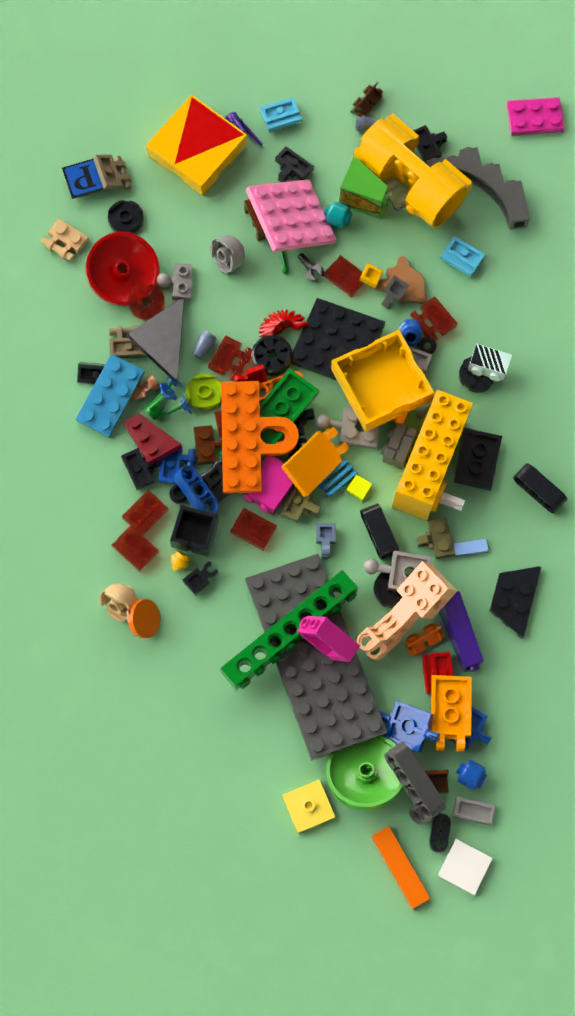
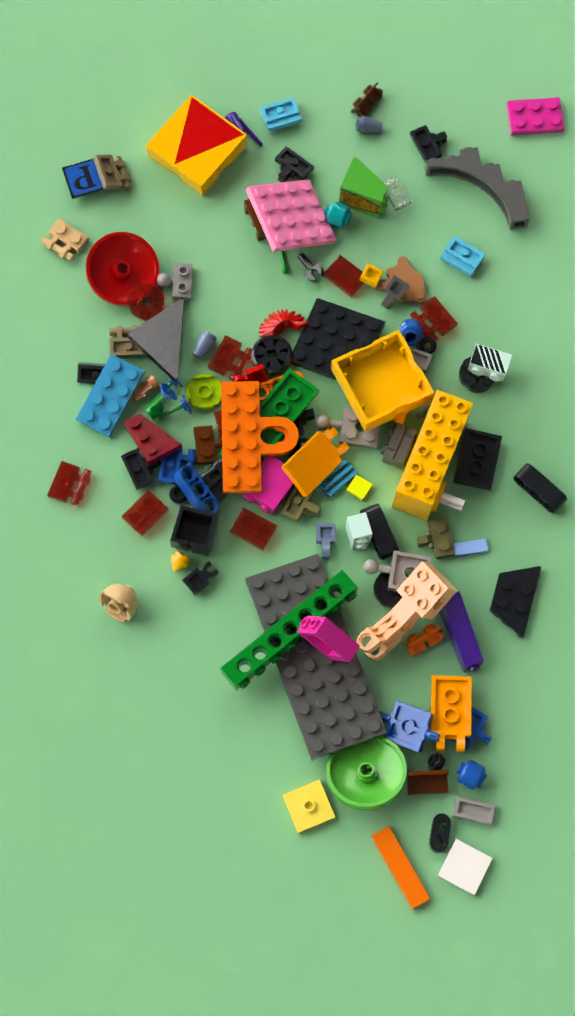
(64, 481): none -> clear red plate
(125, 216): black tile -> none
(135, 548): clear red plate -> none
(144, 618): orange tile -> none
(228, 253): light grey cylinder -> none
(358, 531): none -> light aqua brick
(416, 784): dark grey beam -> none
(433, 190): yellow cylinder -> none
(436, 664): red plate -> none
(436, 761): none -> black plate

